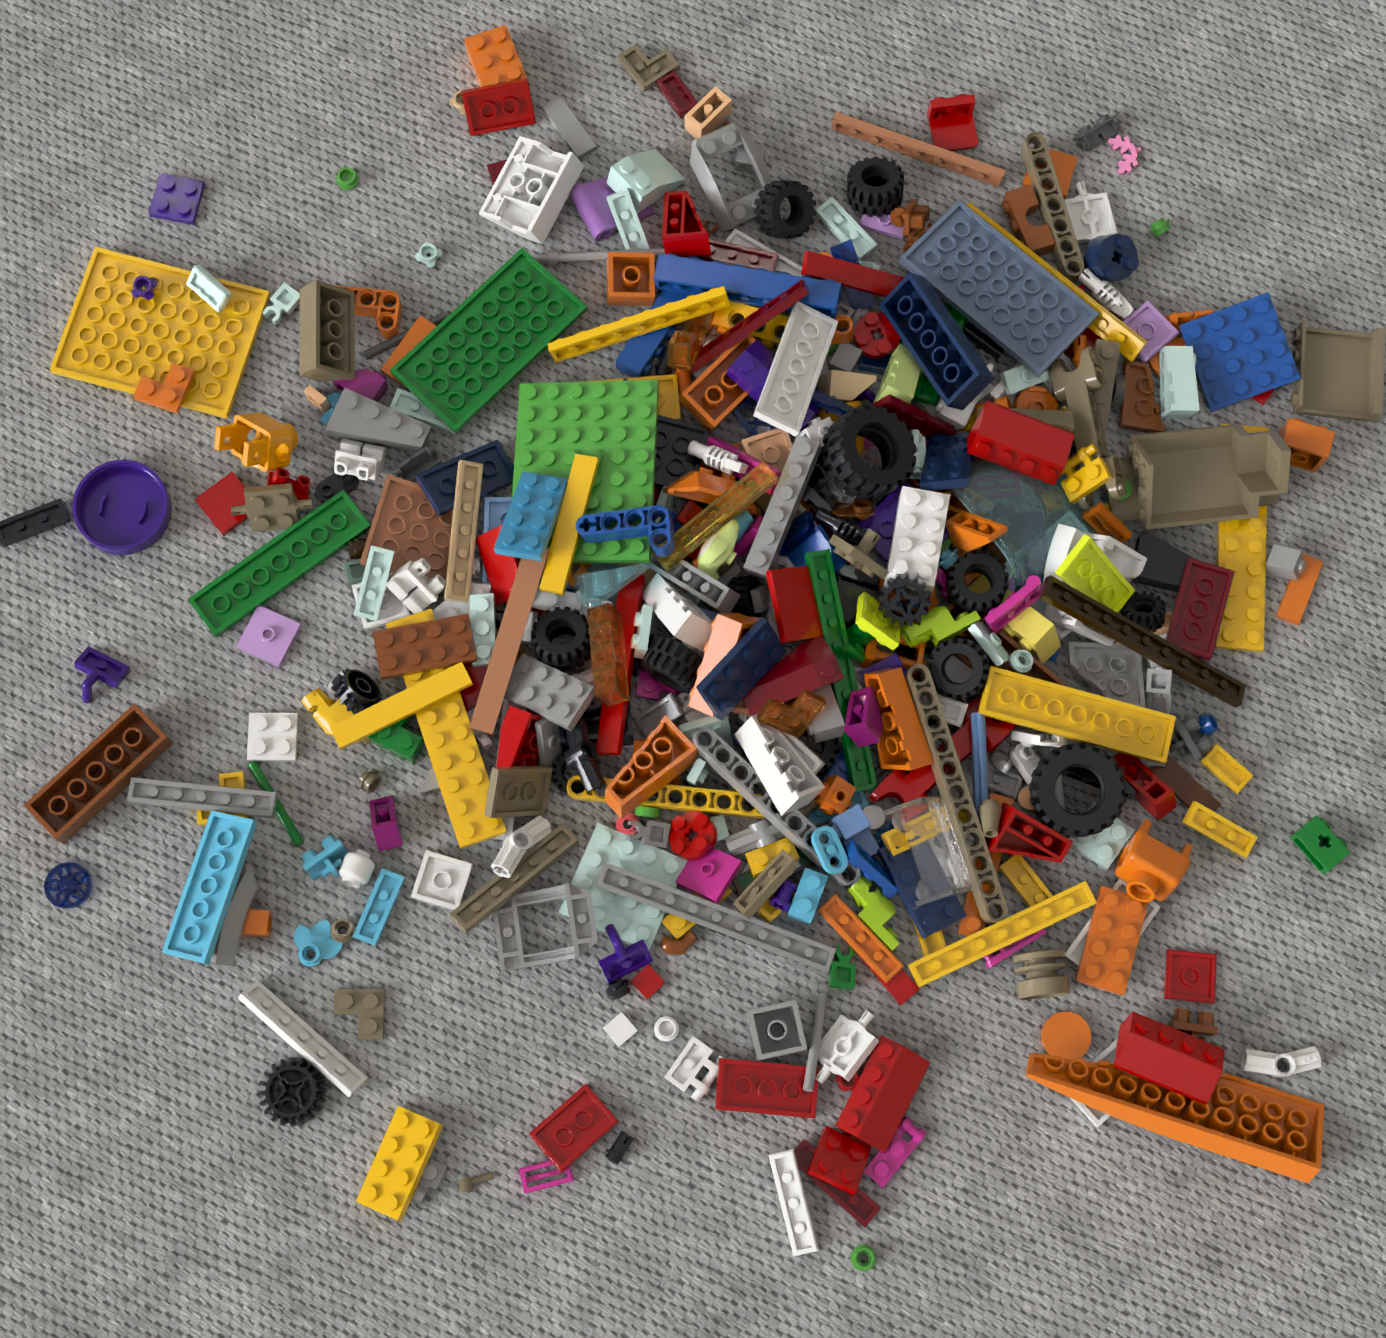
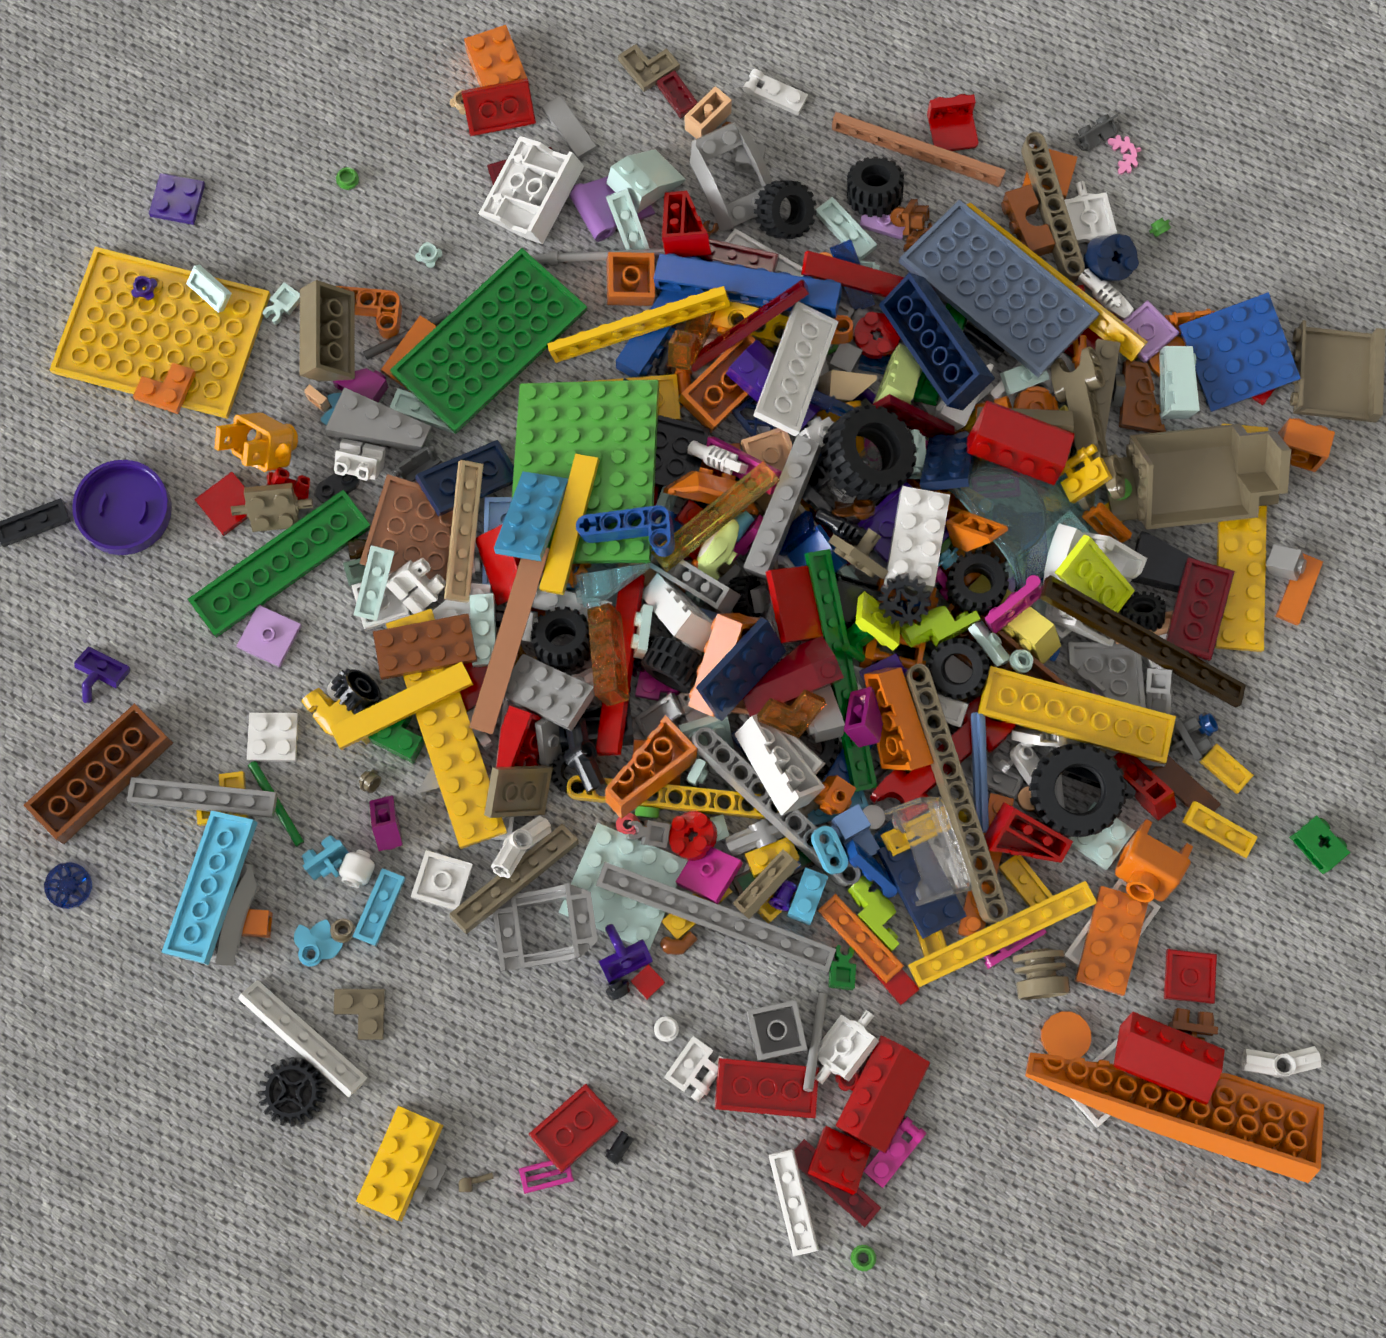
(620, 1029): white tile -> none
(775, 92): none -> white plate
(990, 815): dark tan cone -> none

